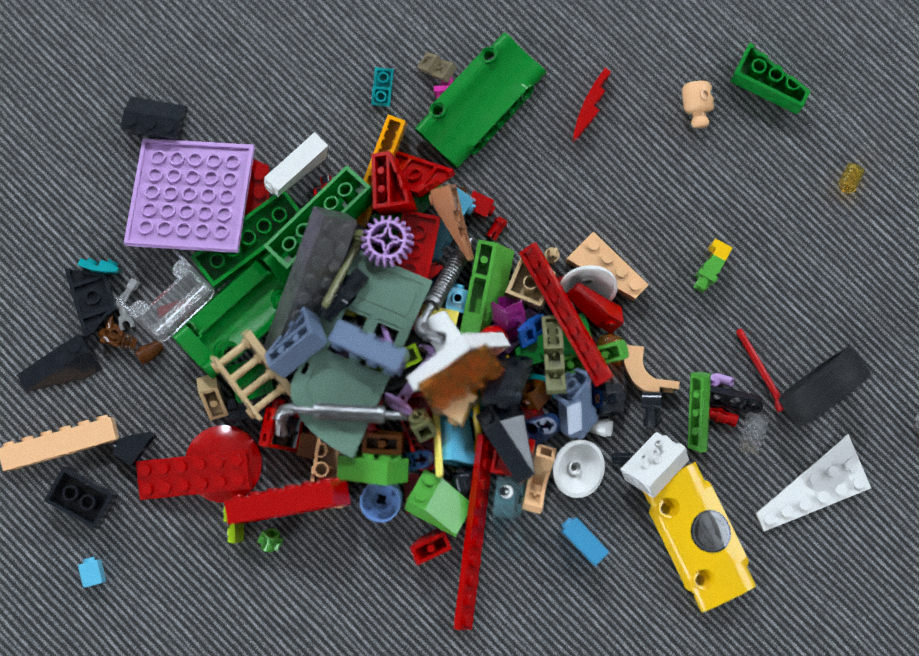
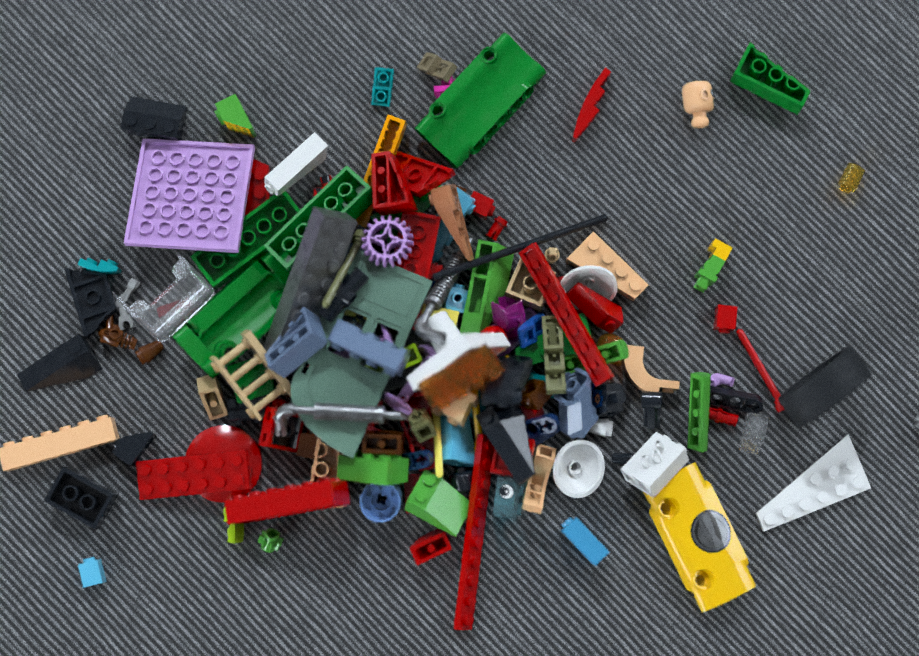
(232, 115): none -> bright green slope
(519, 247): none -> black piece
(725, 318): none -> red brick

